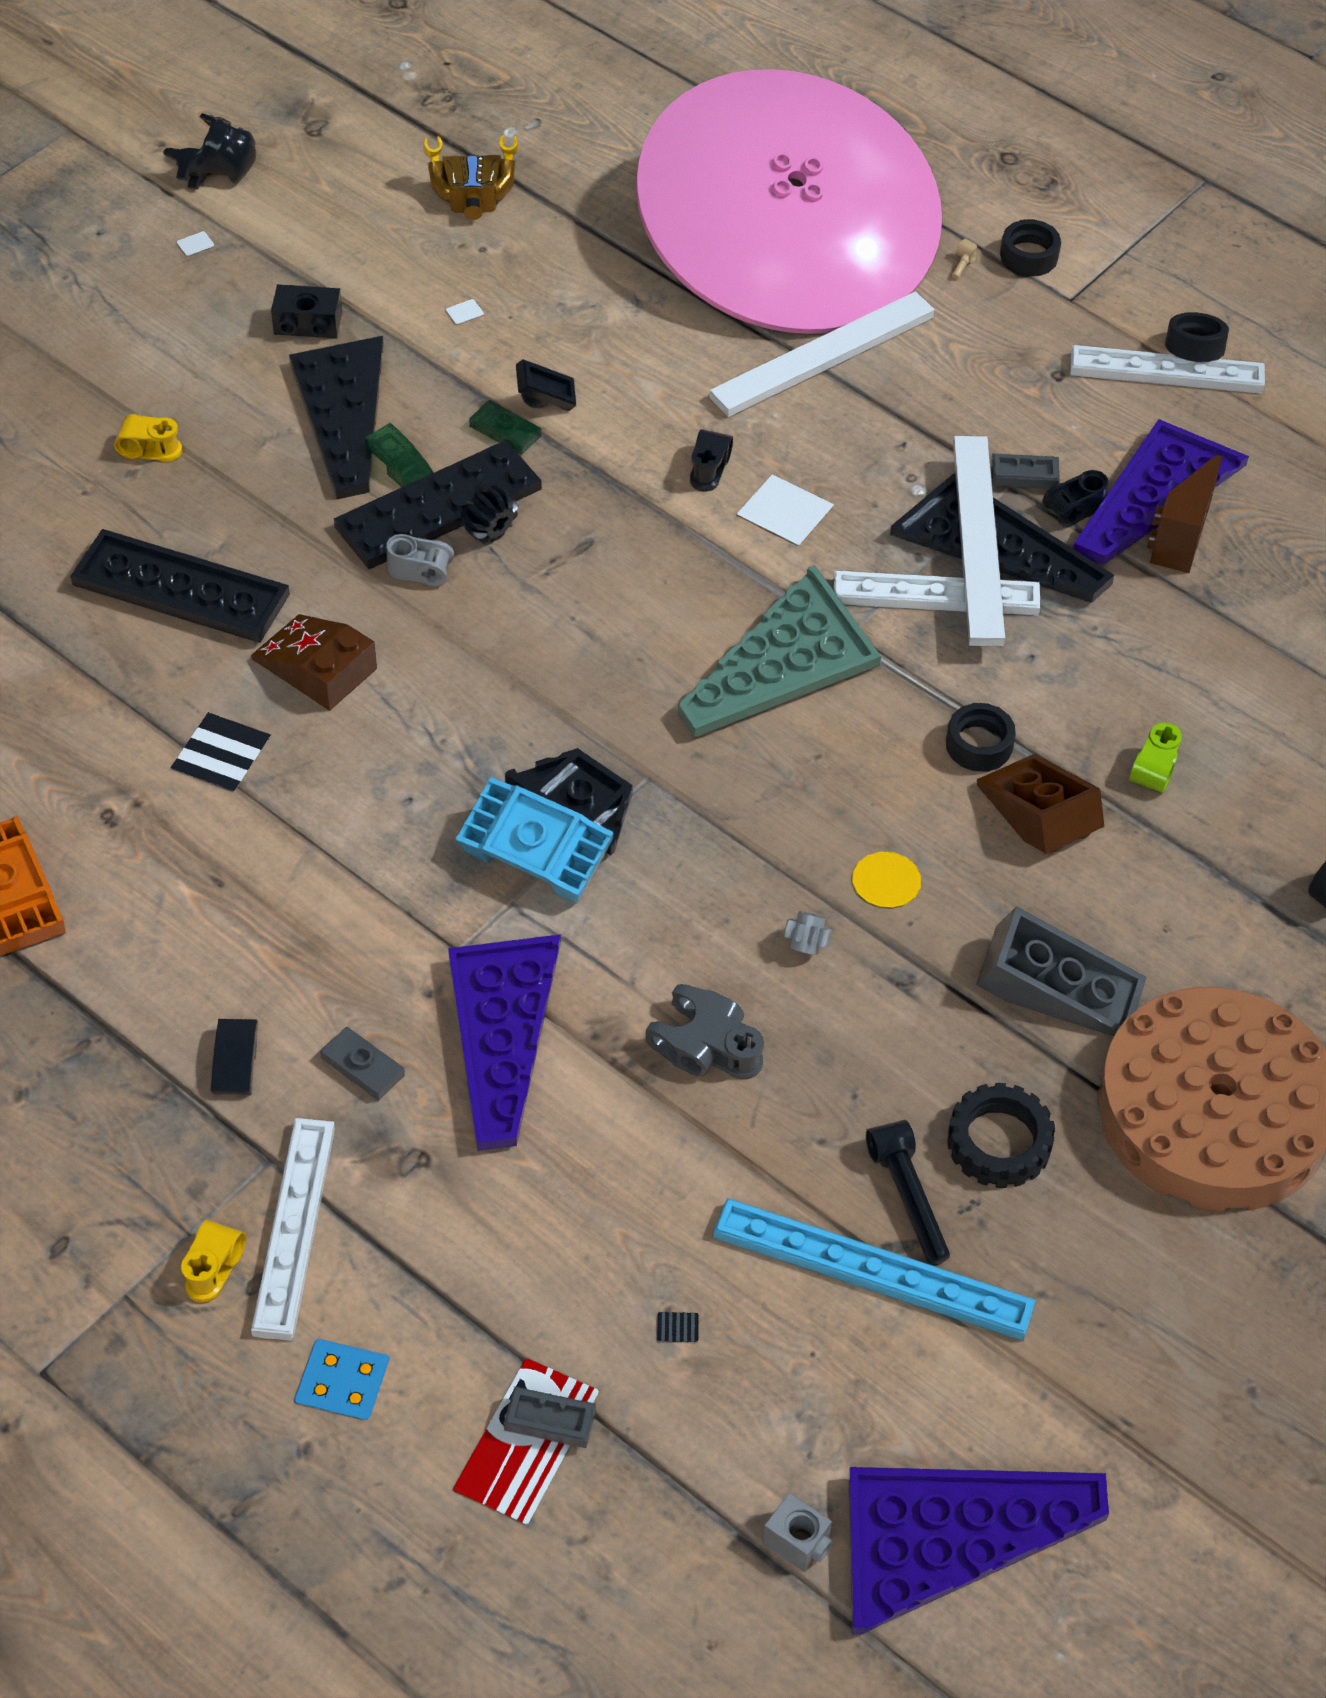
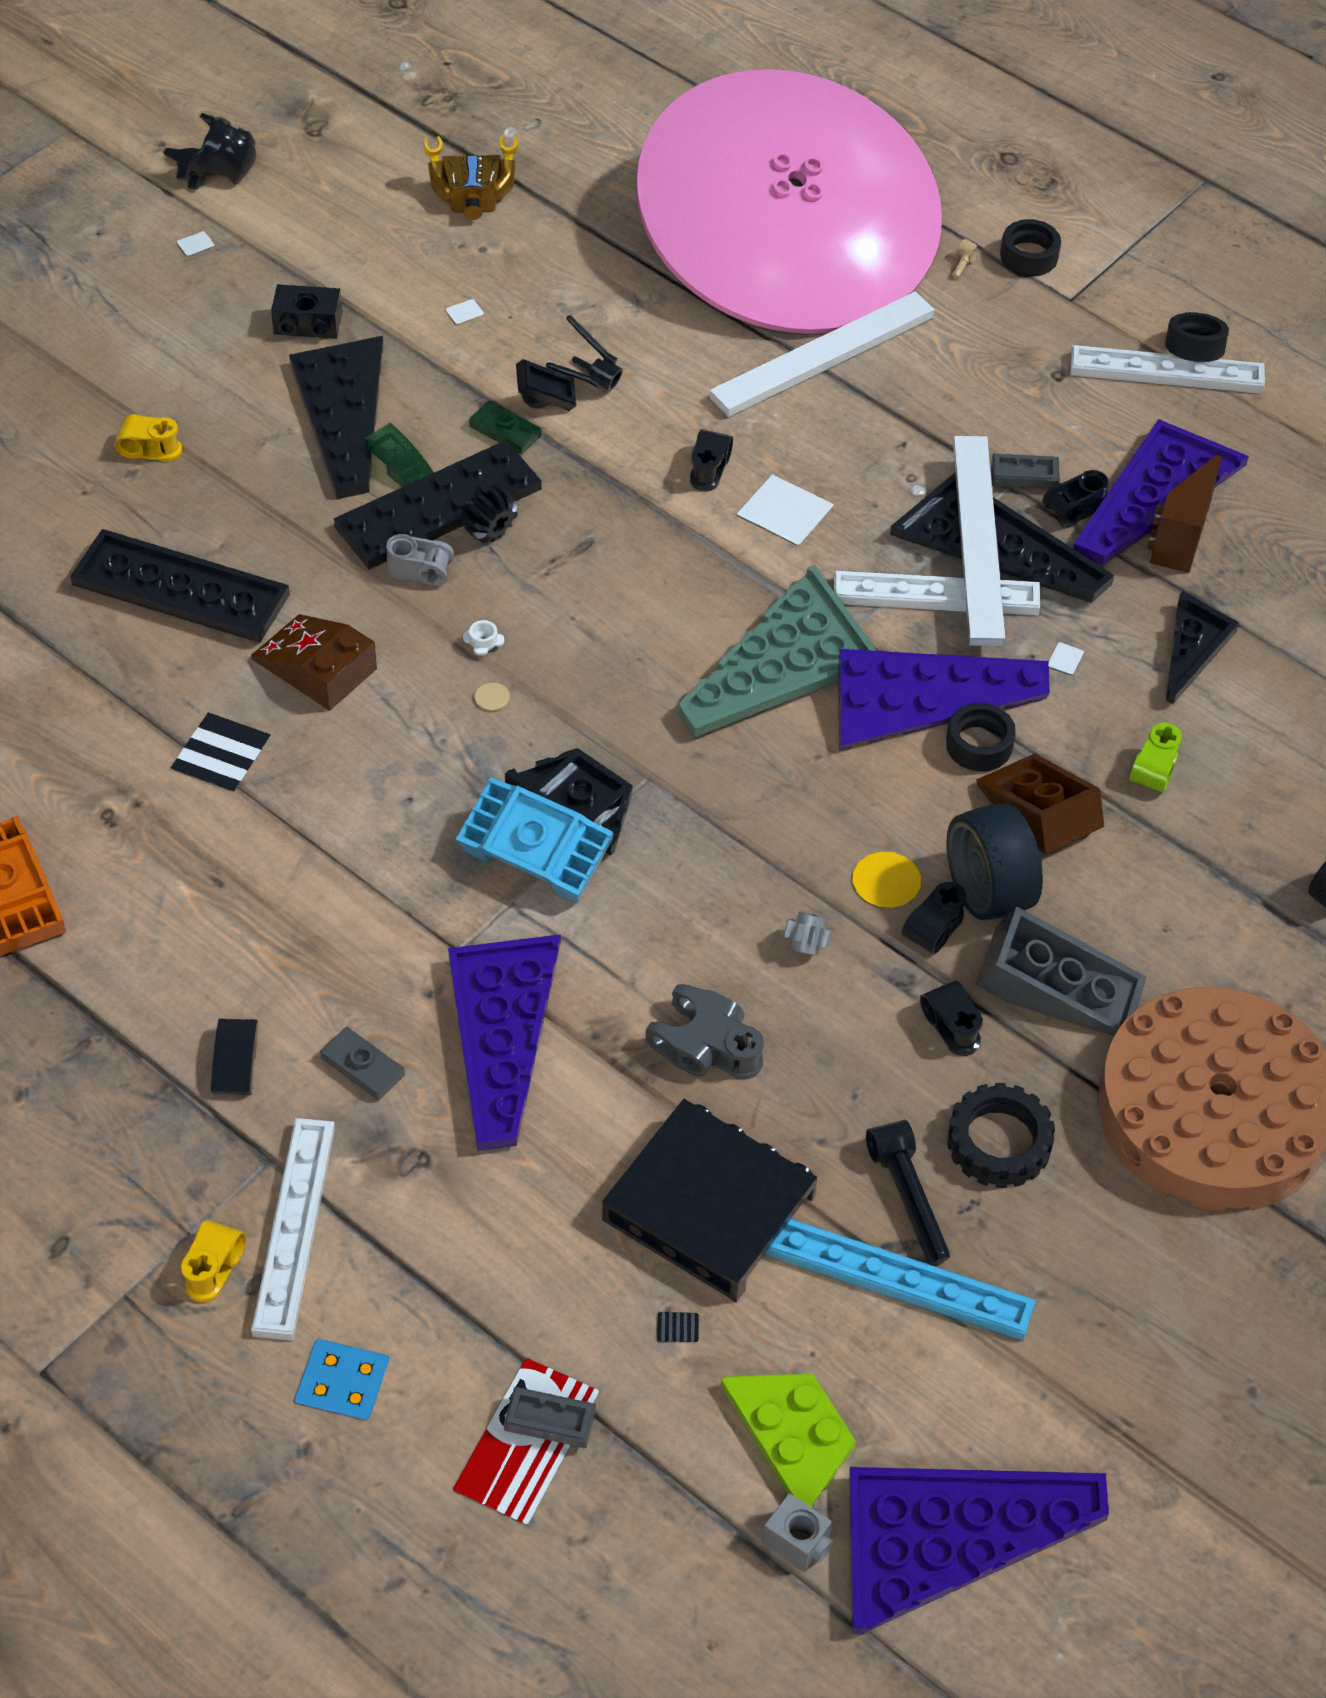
(483, 637): none -> white plate
(492, 697): none -> tan piece
(601, 372): none -> black plant
(708, 1197): none -> black panel
(793, 1429): none -> lime wing
(918, 691): none -> dark purple wing
(936, 917): none -> black piece
(953, 1017): none -> black piece
(994, 860): none -> black wheel
(1065, 658): none -> white sticker
(1197, 639): none -> black wing

